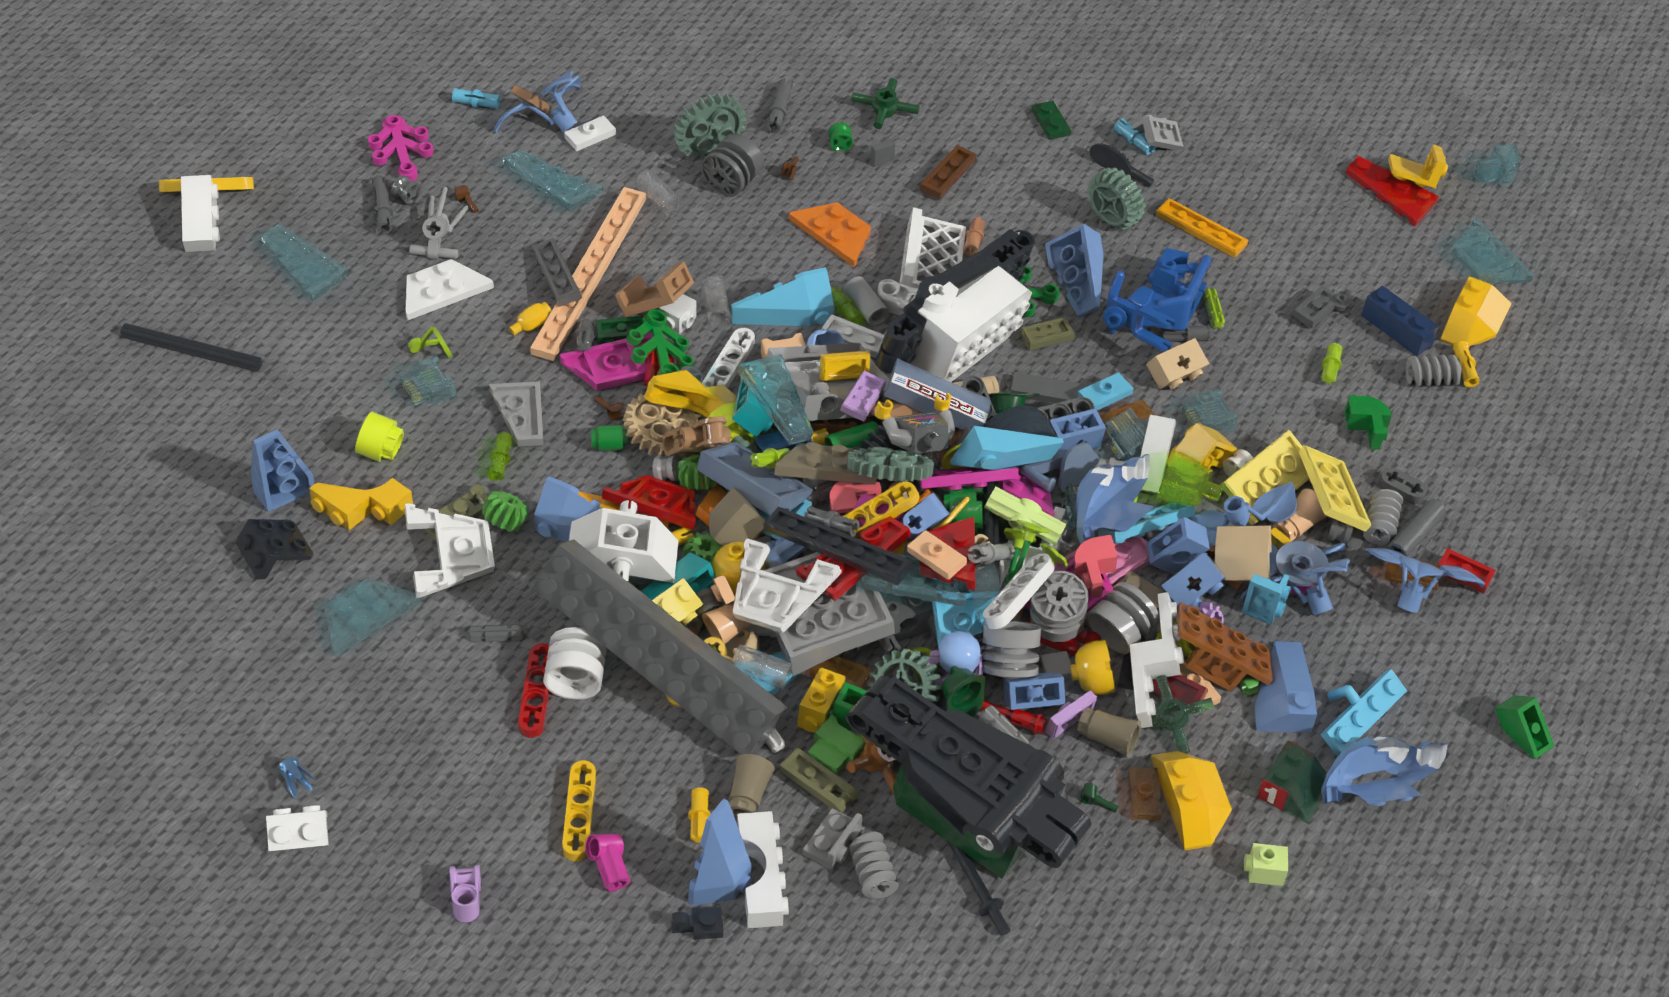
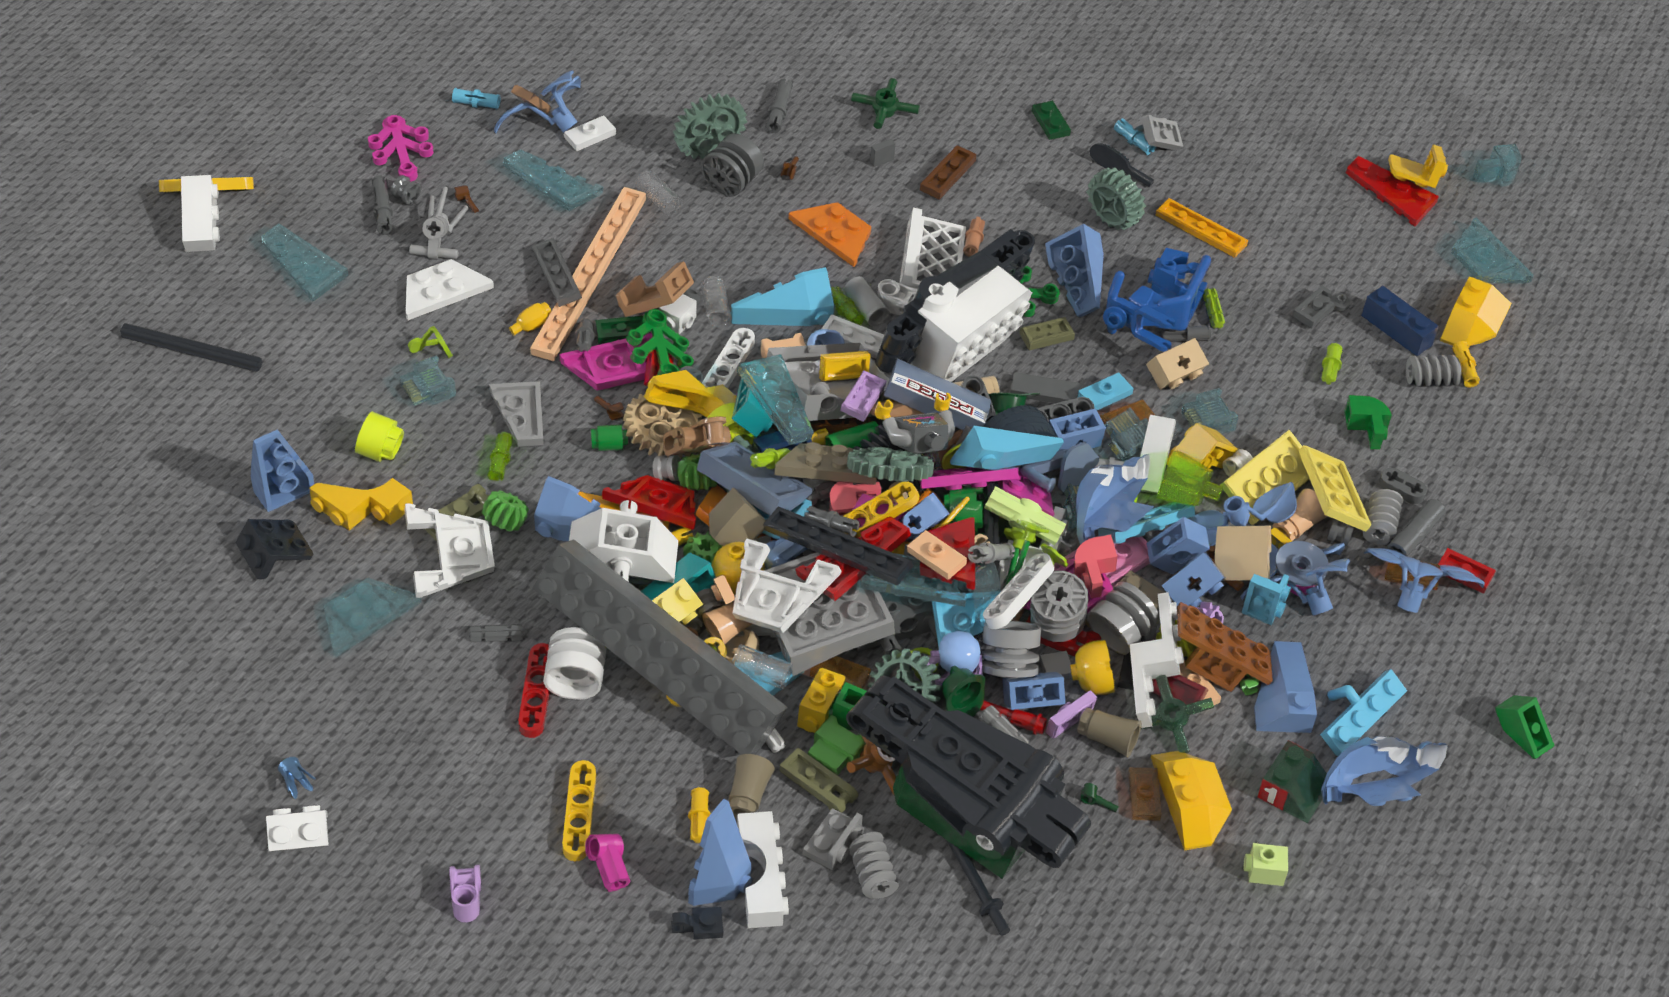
(840, 136): green wheel -> none

